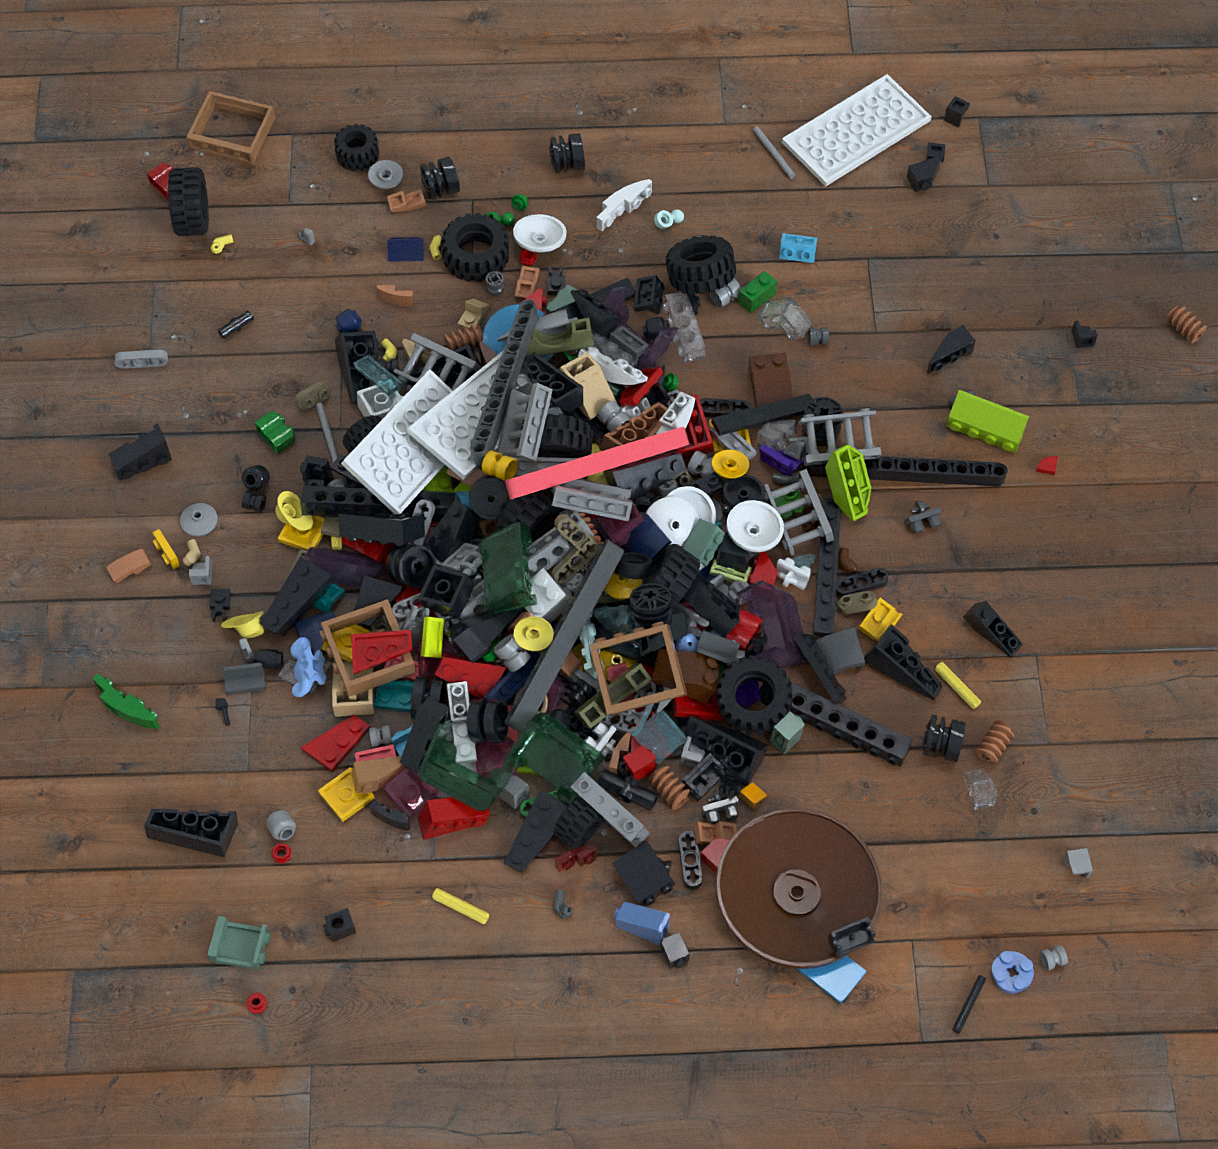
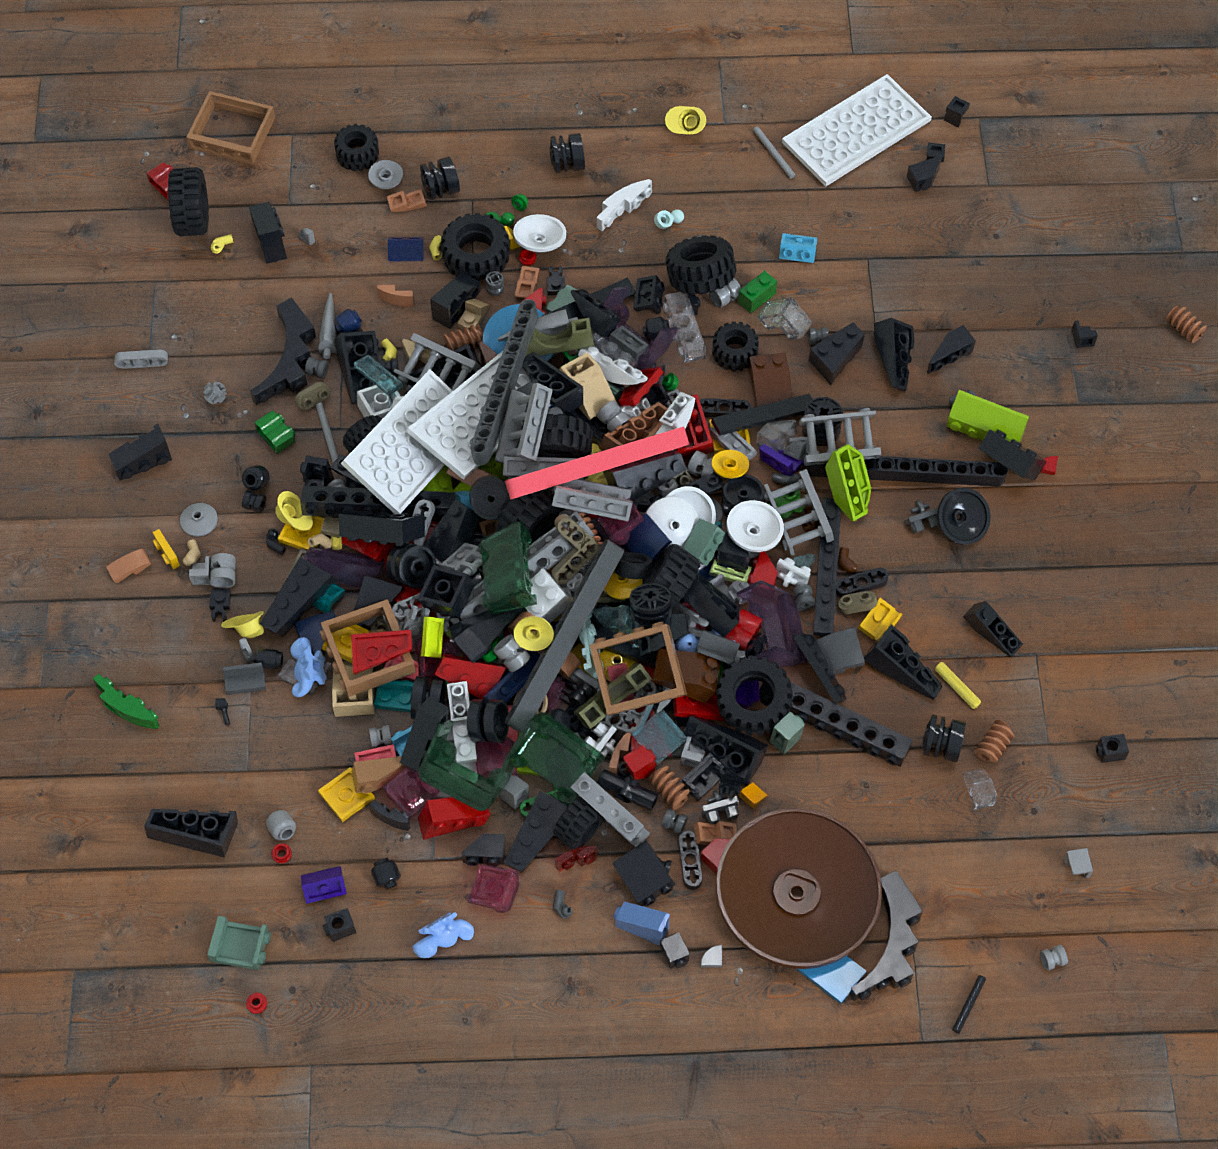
(214, 392): none -> light grey gear
(222, 570): none -> light grey wheel
(226, 331): black pin -> none
(268, 231): none -> black wedge
(272, 542): none -> black arm
(296, 353): none -> black arch
(316, 367): none -> dark grey wheel
(321, 539): none -> tan arm
(323, 884): none -> dark purple panel
(328, 331): none -> light grey piece
(337, 742): red wing -> none
(385, 873): none -> black head
(442, 933): none -> light blue animal
(450, 301): none -> black wedge
(460, 906): light yellow axle -> none
(487, 850): none -> black slope
(494, 888): none -> clear pink slope
(500, 466): yellow wheel -> none
(512, 243): none -> yellow slope
(674, 821): none -> dark grey wheel
(685, 120): none -> light yellow piece
(713, 957): none -> tile
(734, 334): none -> black tyre
(804, 598): none -> dark grey wheel
(836, 351): none -> black wedge
(851, 937): black hinge -> none
(893, 966): none -> arch
(894, 344): none -> black wedge
(973, 515): none -> black dish
(1001, 976): medium blue plate -> none
(1012, 454): none -> black wedge
(1118, 742): none -> black brick

